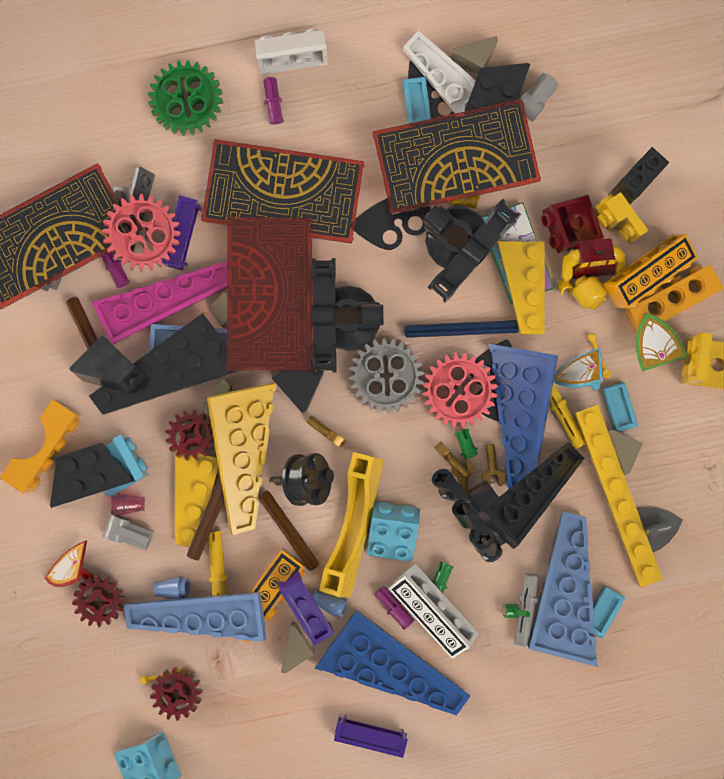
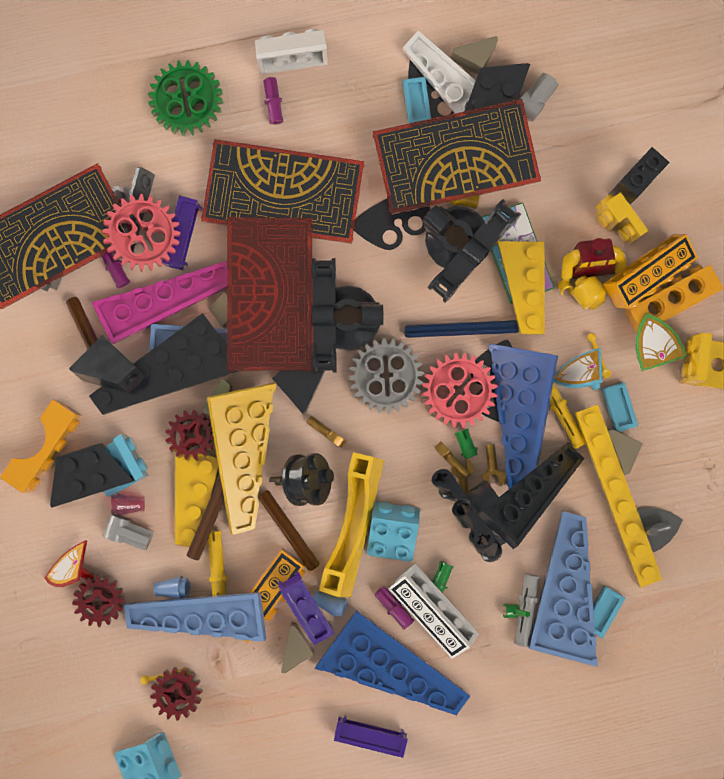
(571, 223): dark red plate -> none

